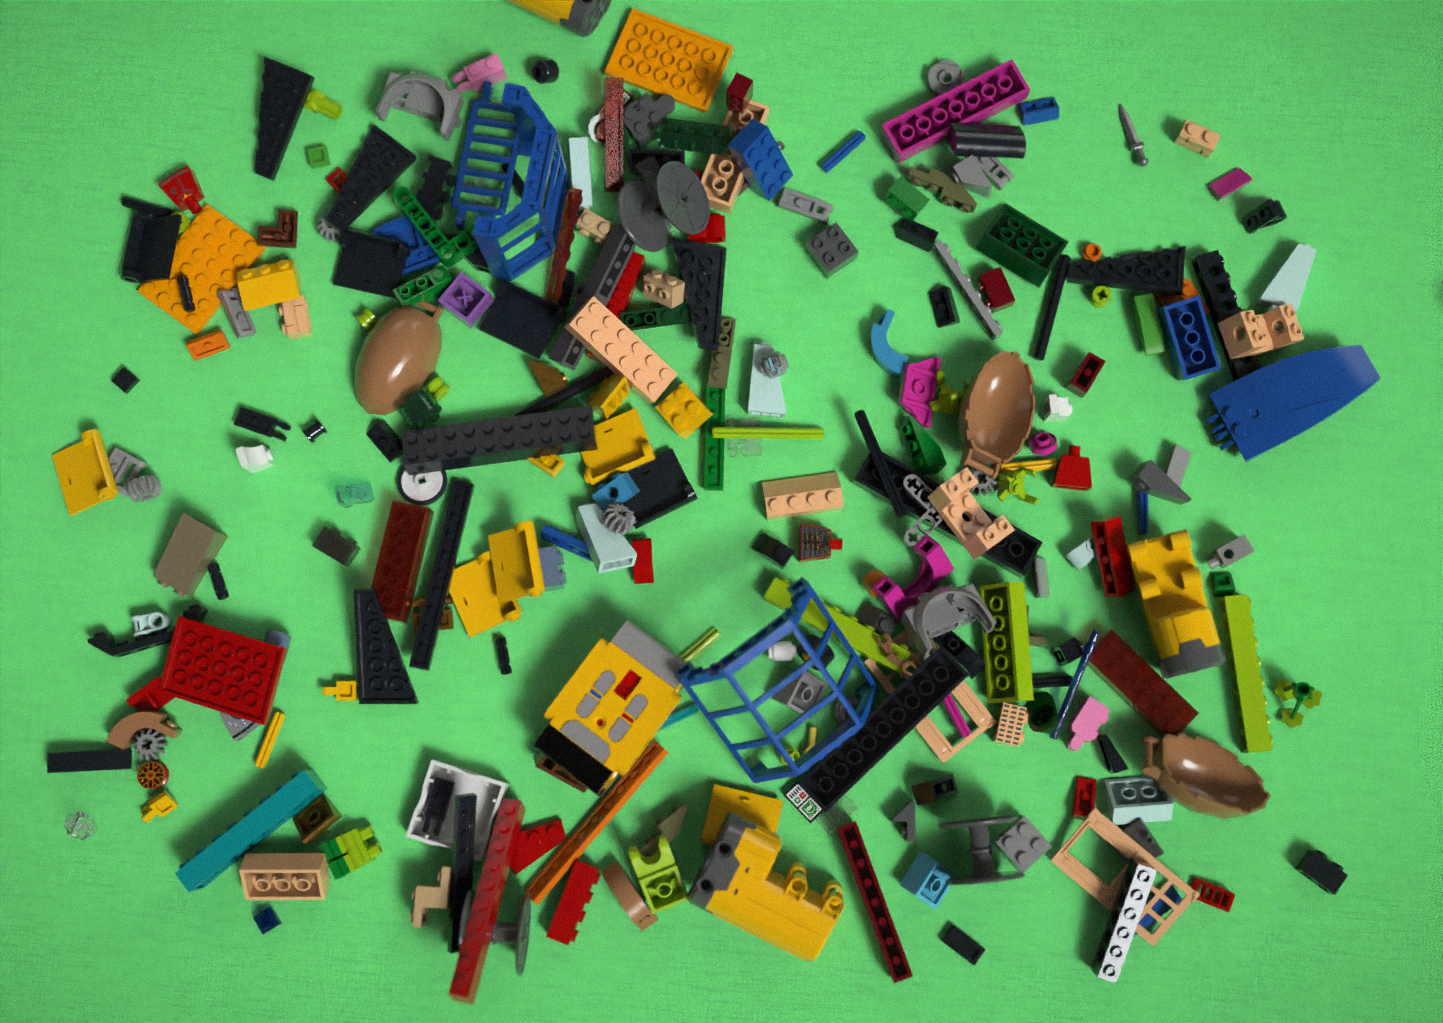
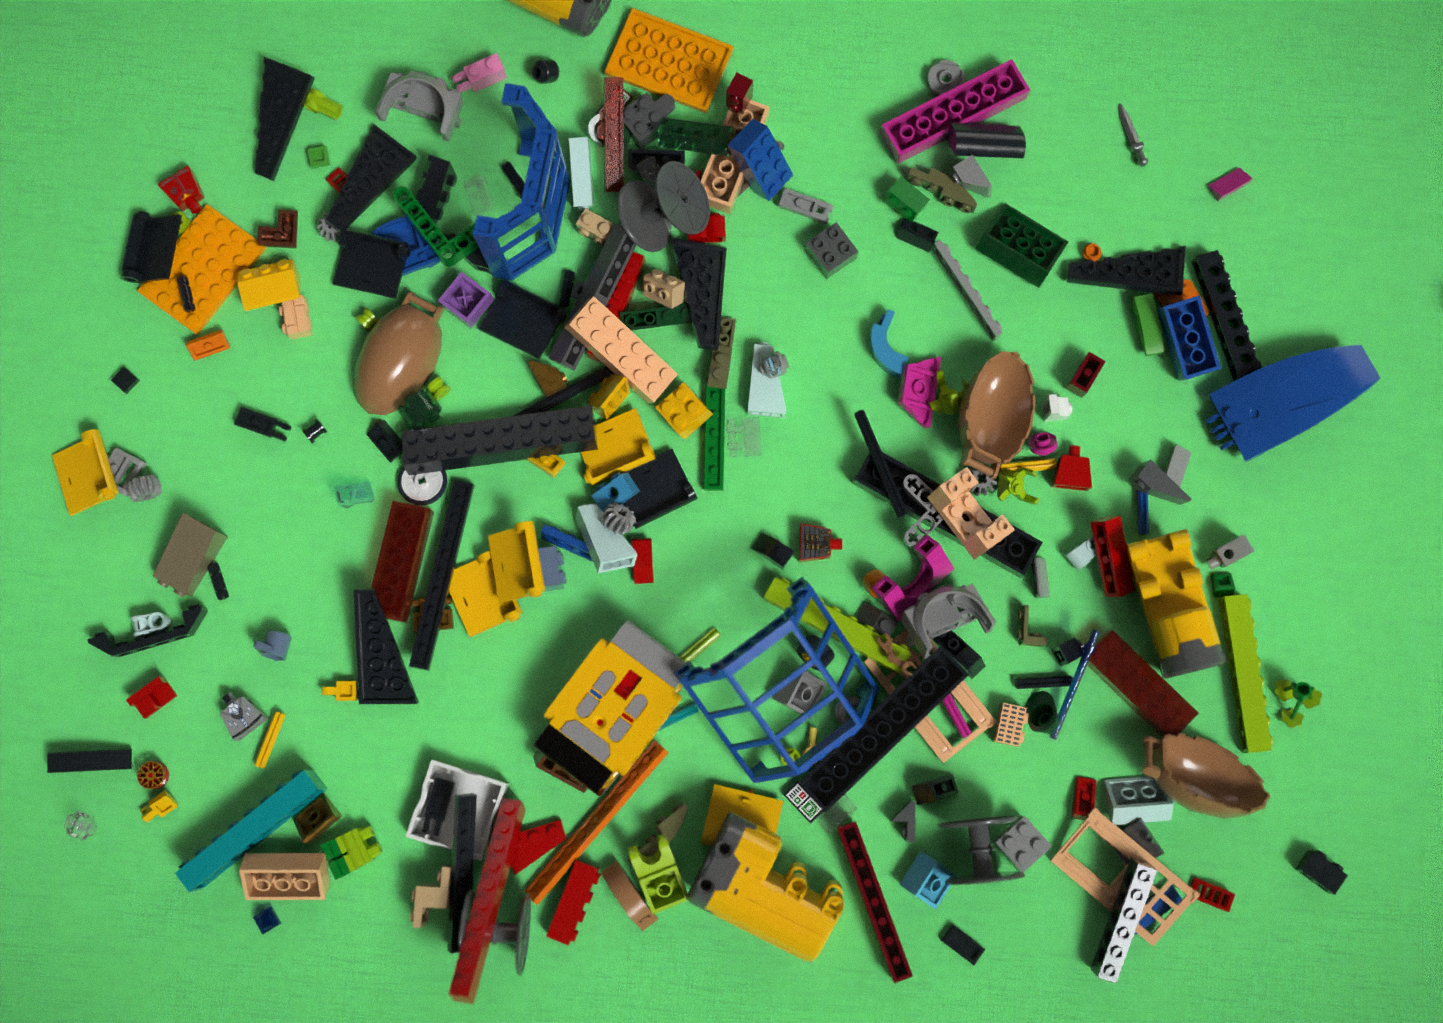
(125, 730): medium nougat arch -> none
(139, 205): black axle -> none
(143, 742): light grey gear -> none
(222, 670): red plate -> none
(238, 317): light grey plate -> none
(255, 458): white arch -> none
(336, 547): clear smoke brick -> none
(425, 287): green slope -> none
(466, 153): blue bar -> none
(503, 655): black axle -> none
(562, 250): clear red plate -> none
(767, 433): lime axle -> none
(782, 651): white brick -> none
(802, 496): light nougat slope -> none
(843, 151): blue axle -> none
(924, 450): green slope -> none
(944, 307): black slope -> none
(991, 167): light grey plate -> none
(995, 290): dark red brick -> none
(1008, 644): lime brick -> none
(1039, 111): blue slope -> none
(1051, 308): black axle -> none
(1086, 722): bright pink hinge -> none
(1097, 300): lime wheel -> none
(1112, 757): black slope -> none
(1197, 138): light nougat brick -> none
(1258, 334): light nougat plate -> none
(1264, 215): black pin -> none
(1289, 280): light aqua slope -> none

